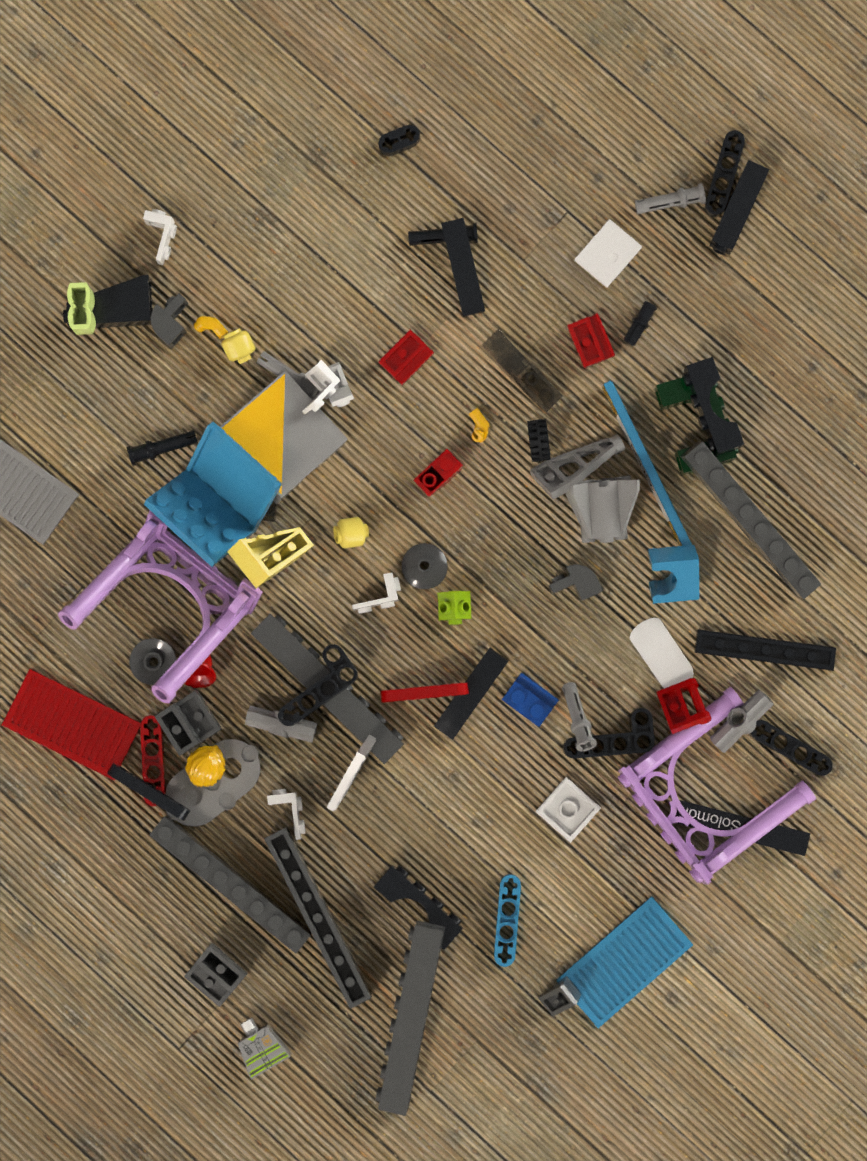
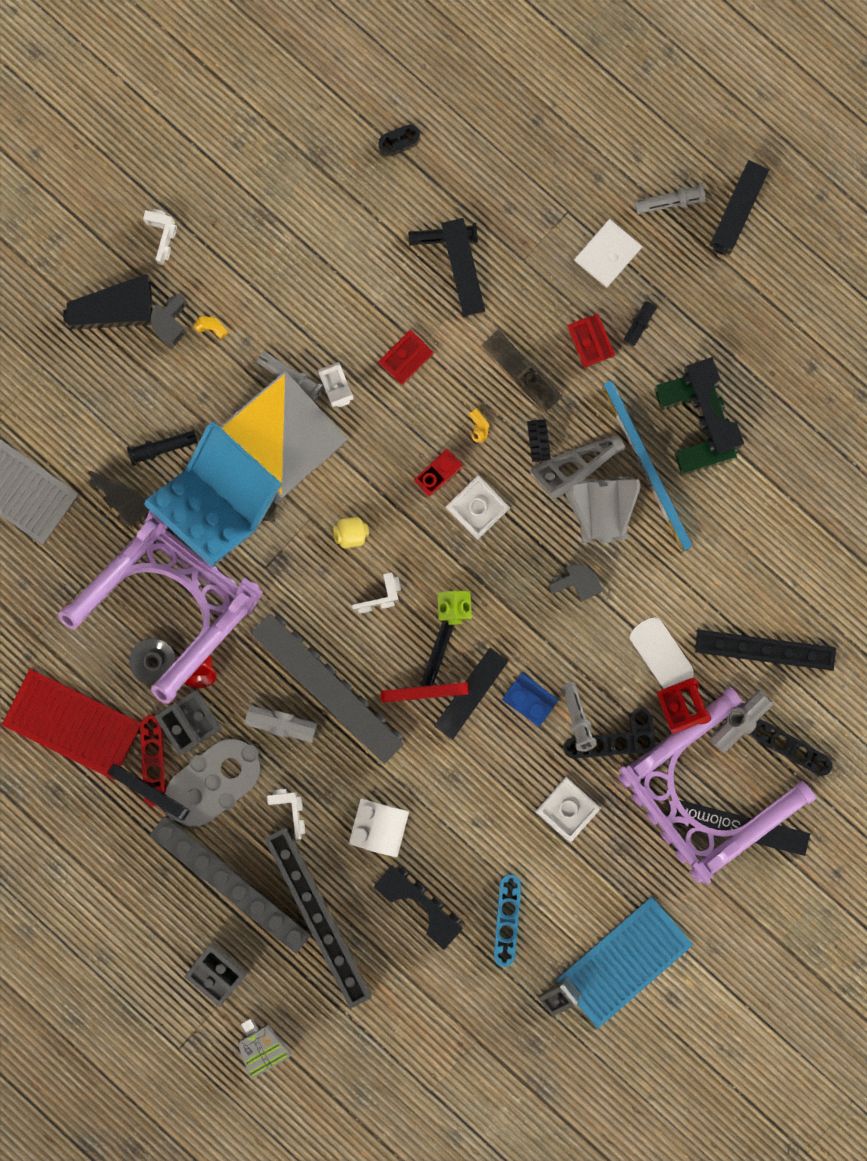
(80, 313): yellowish green brick -> none
(125, 500): none -> clear smoke slope
(205, 766): yellow hair -> none
(238, 346): light yellow head -> none
(269, 554): light yellow wedge -> none
(316, 691): black beam -> none
(324, 381): white bracket -> none
(351, 773): tile -> none
(379, 828): none -> white brick
(411, 1017): dark grey brick -> none
(424, 578): dark grey dish -> none
(437, 654): none -> black axle
(477, 507): none -> white tile
(684, 576): dark azure piece -> none
(723, 173): black beam -> none
(750, 520): dark grey brick -> none

